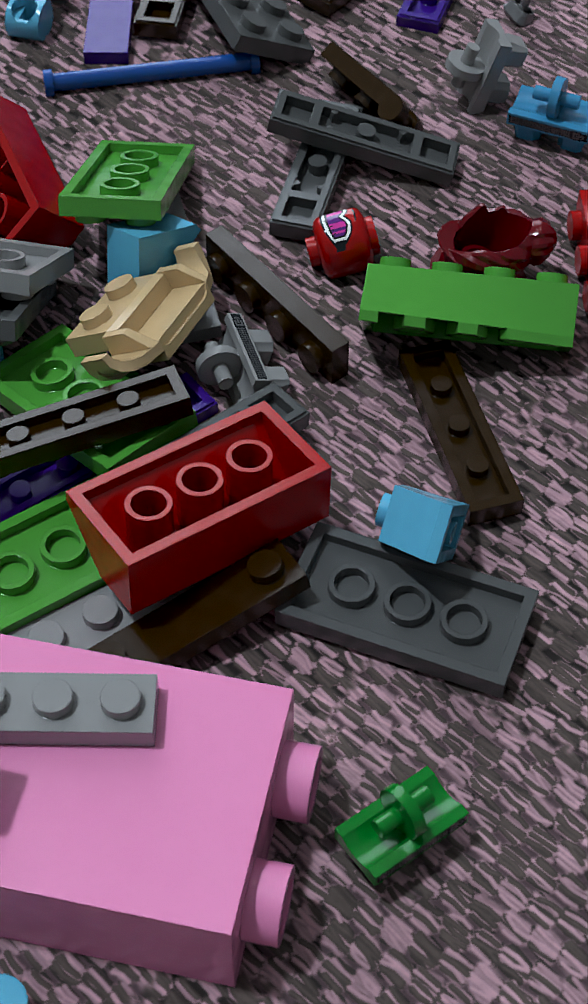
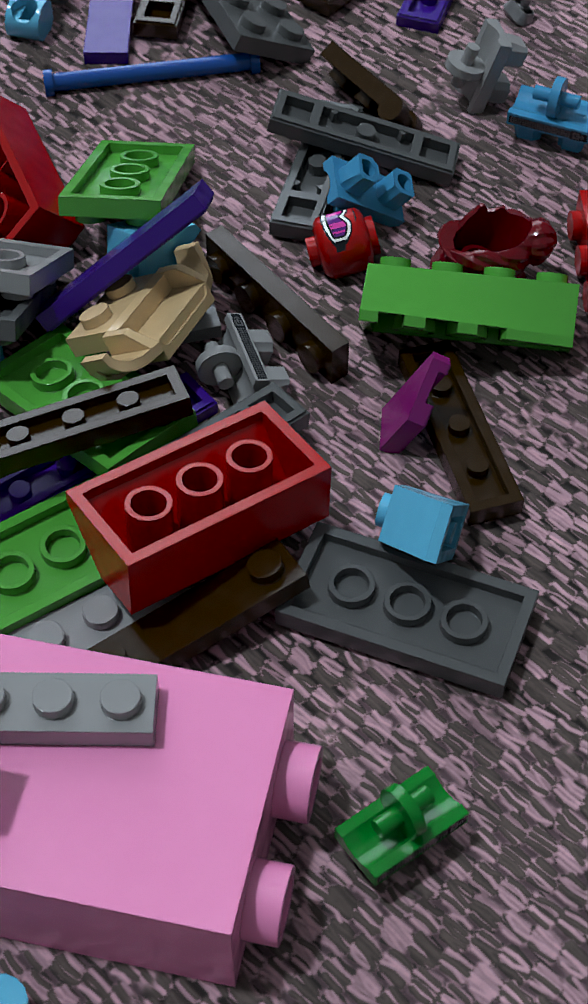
(126, 255): none -> dark purple tile
(362, 187): none -> dark azure hips
(408, 409): none -> magenta tile

